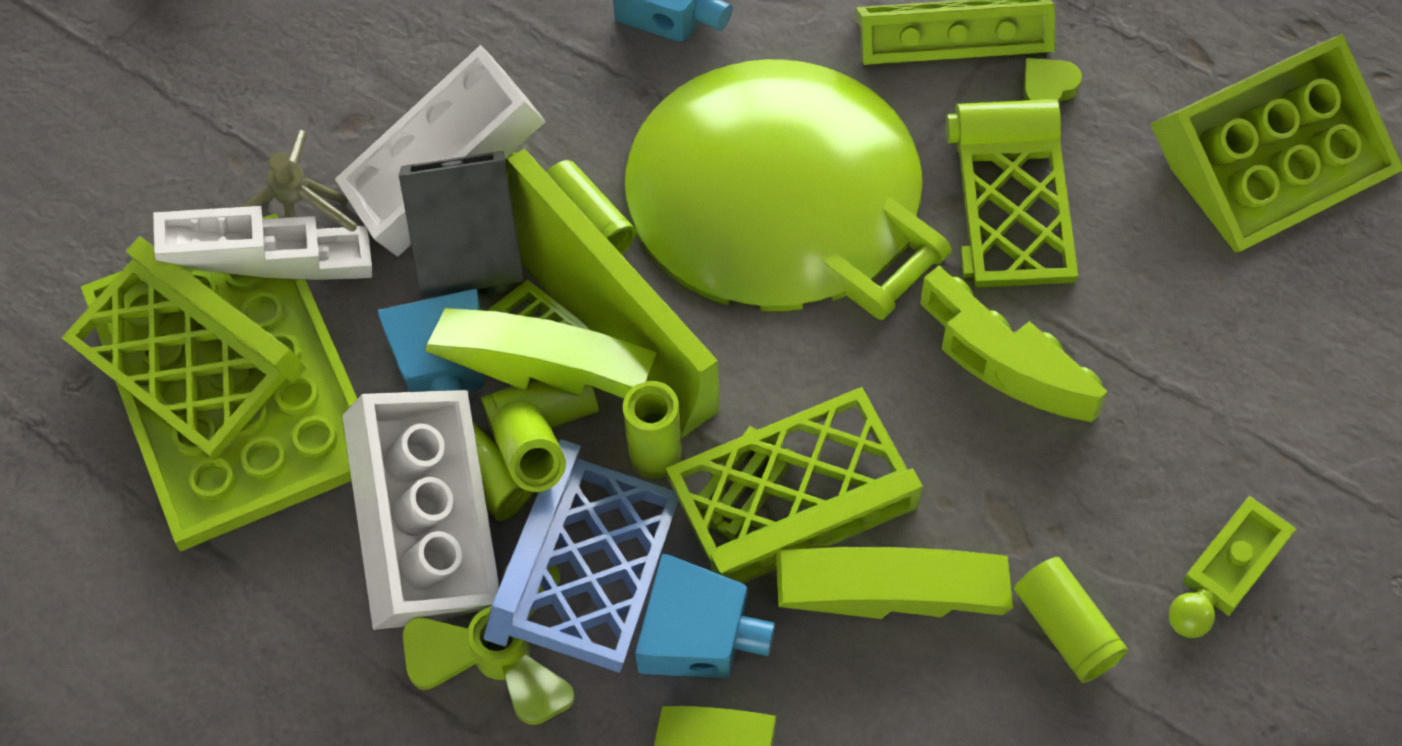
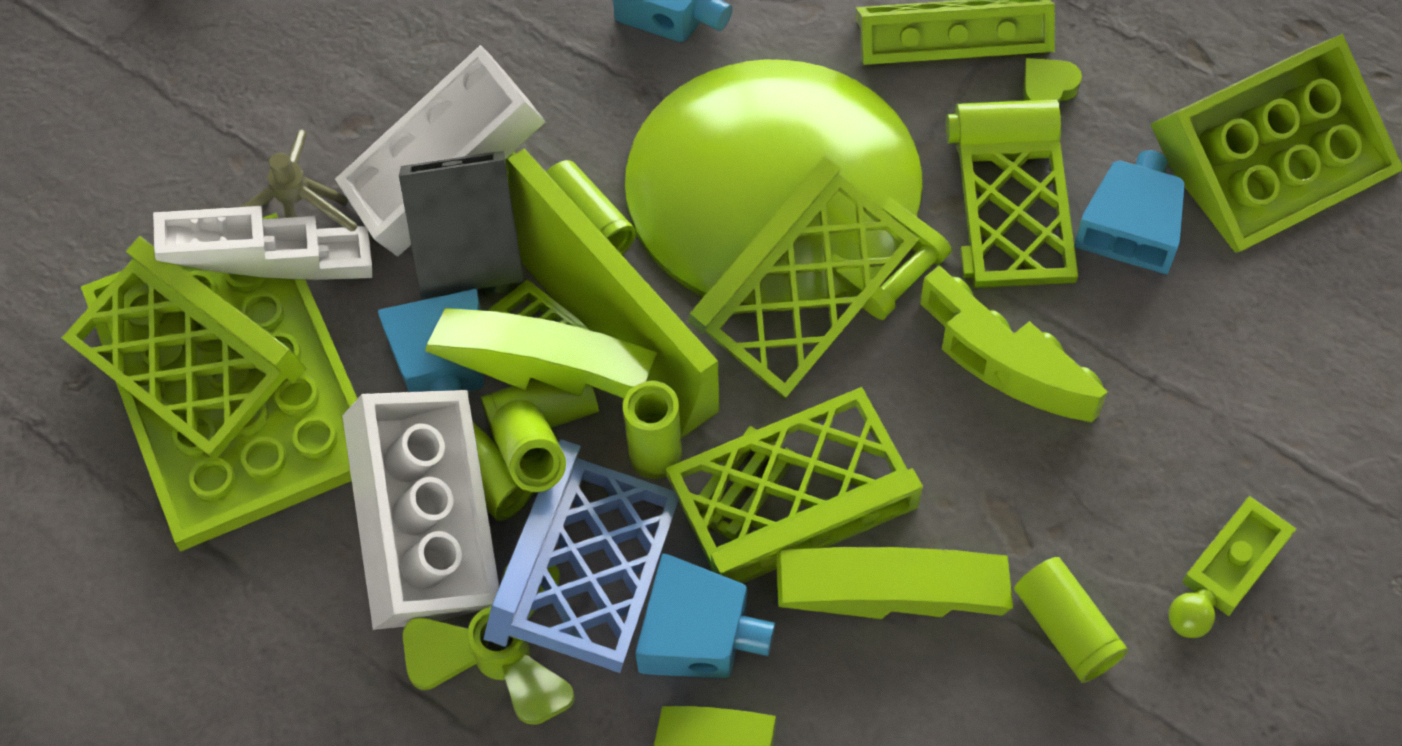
(767, 249): none -> lime fence
(1135, 214): none -> dark azure torso

